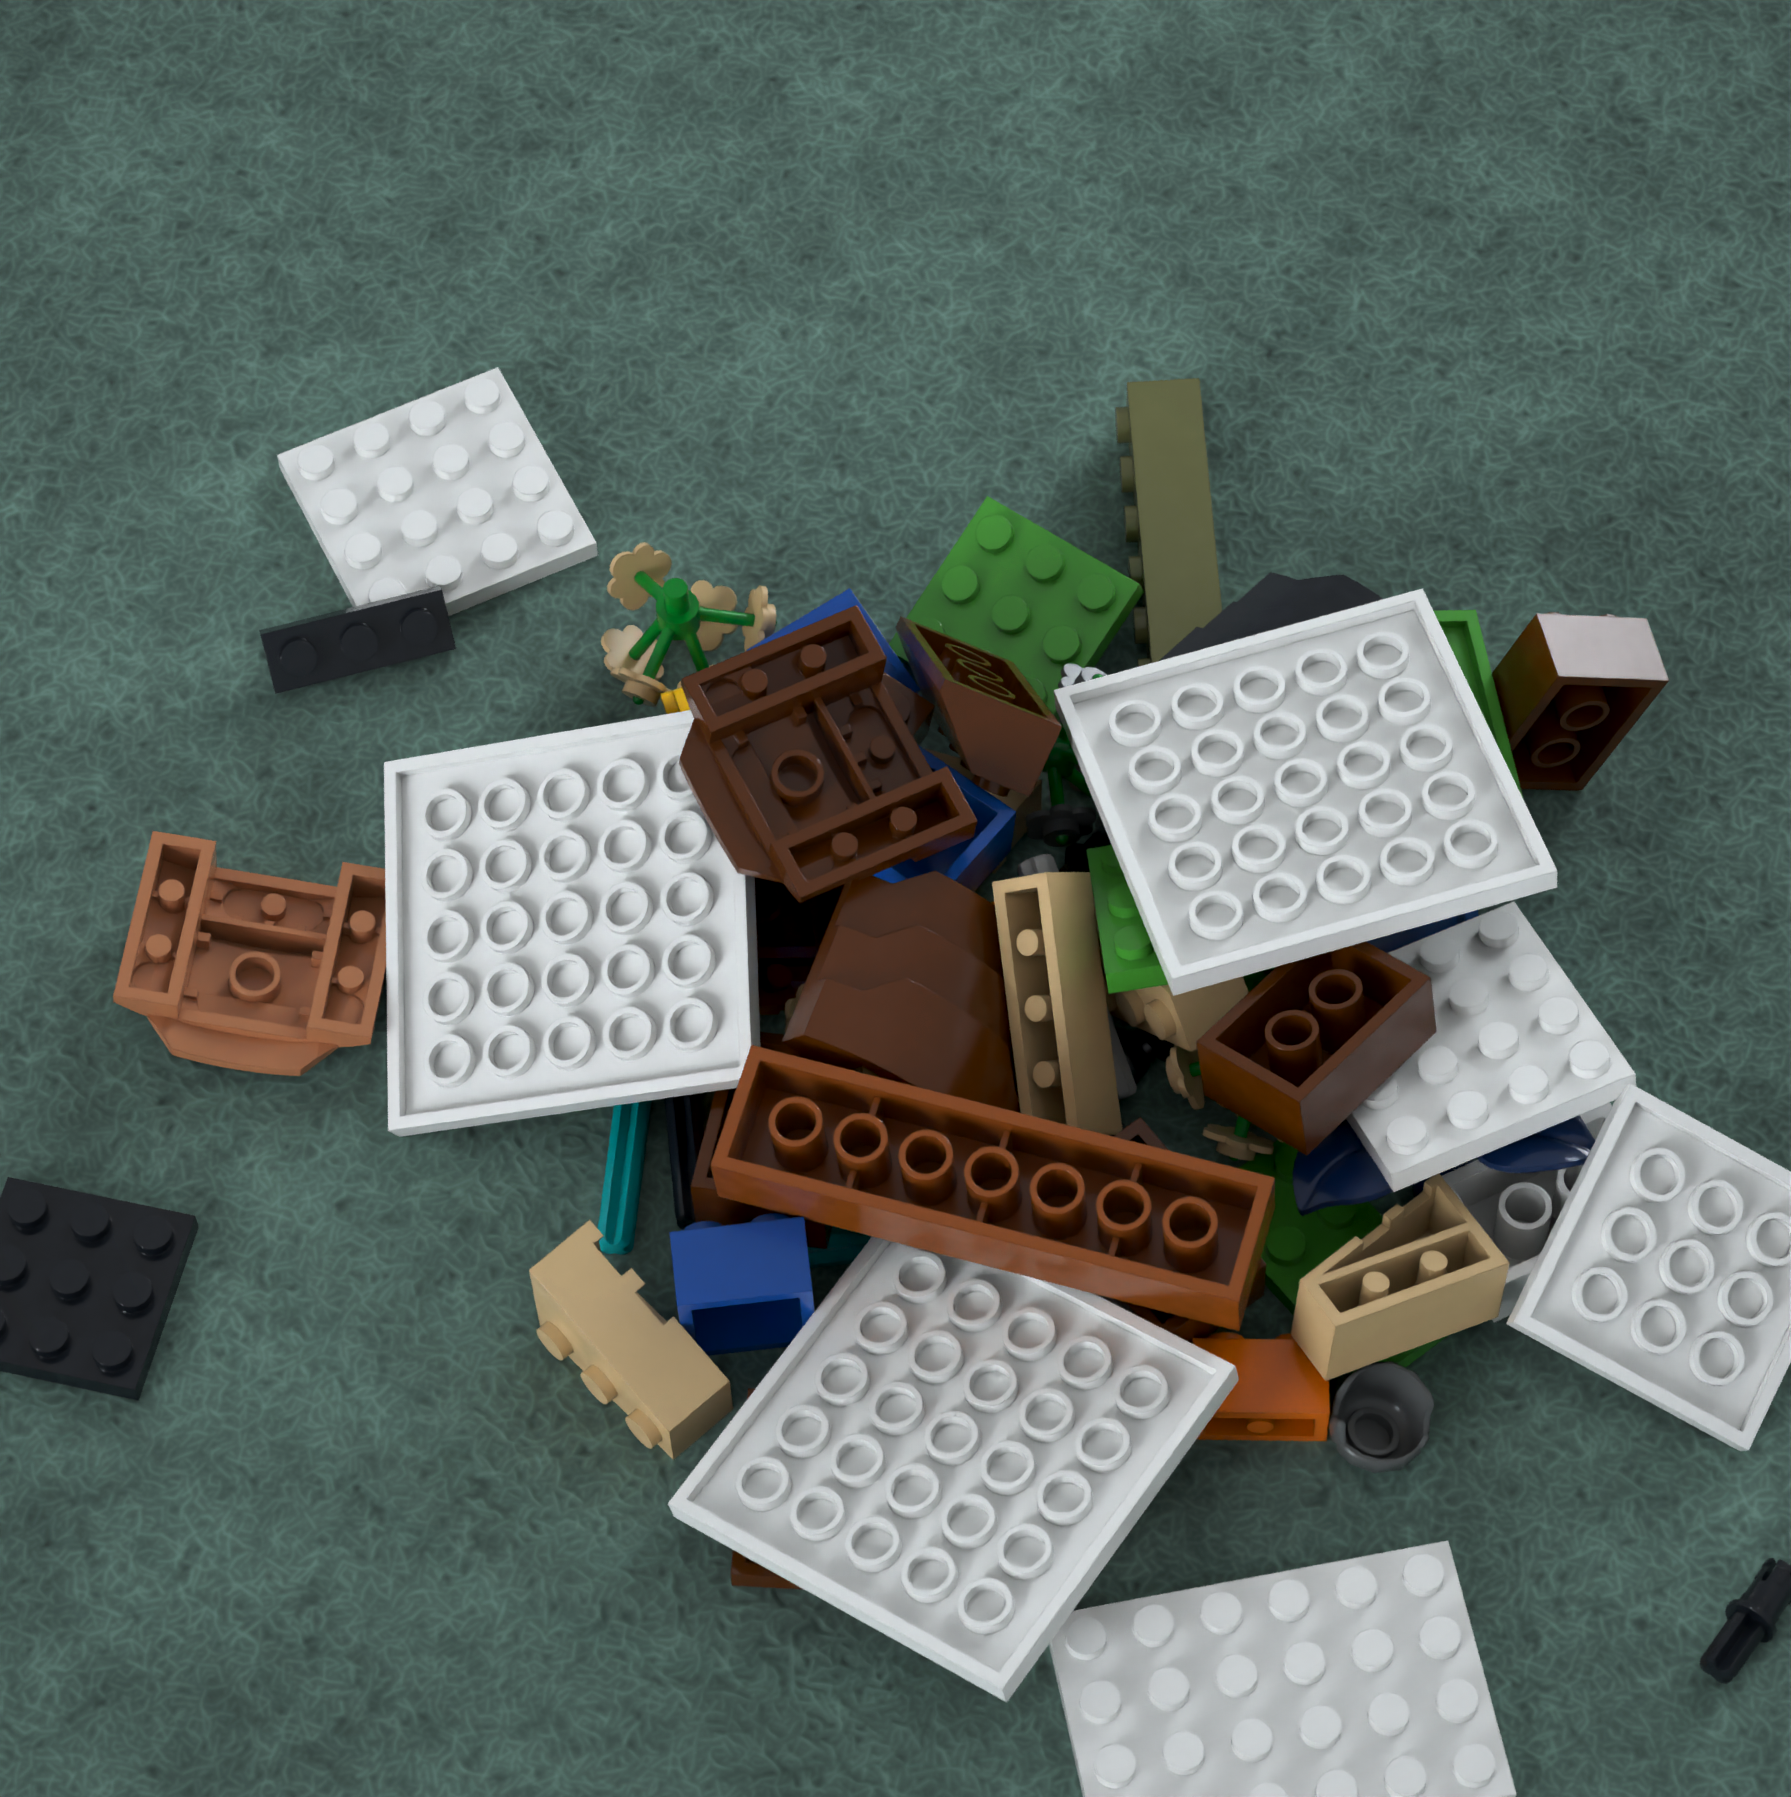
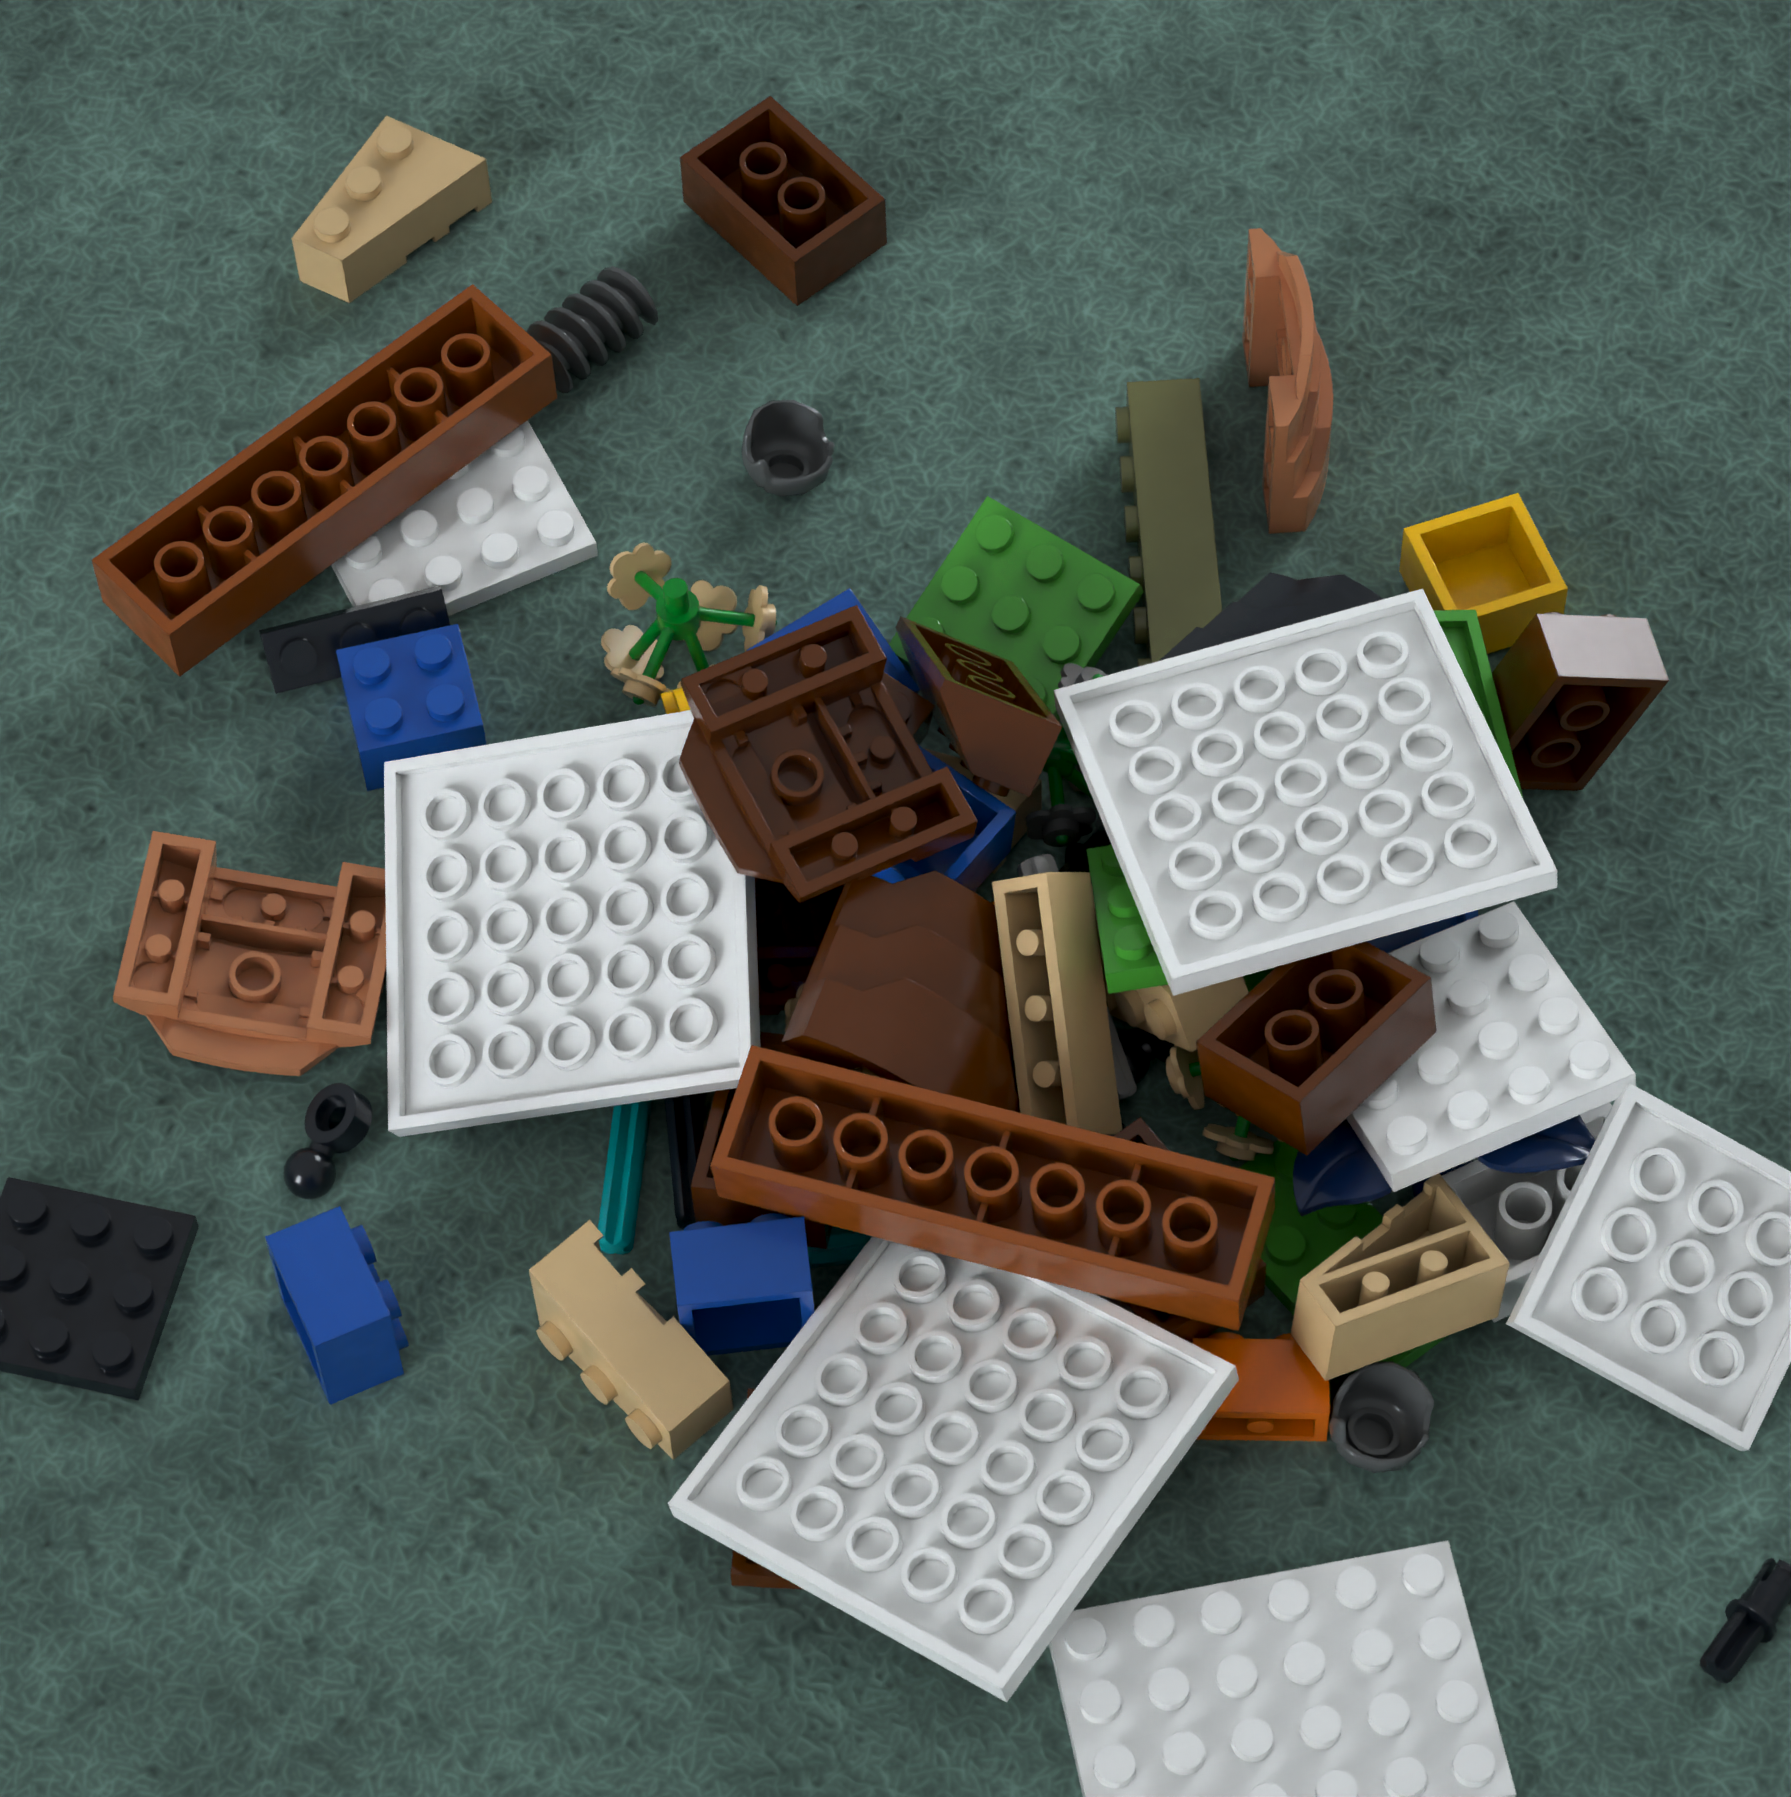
(325, 479): none -> dark orange brick
(335, 1124): none -> black plate
(338, 1303): none -> blue piece
(386, 206): none -> tan wedge
(409, 698): none -> blue piece
(592, 320): none -> dark grey piece
(783, 200): none -> reddish brown brick
(786, 448): none -> dark grey hair
(1290, 359): none -> nougat slope
(1486, 563): none -> yellow piece

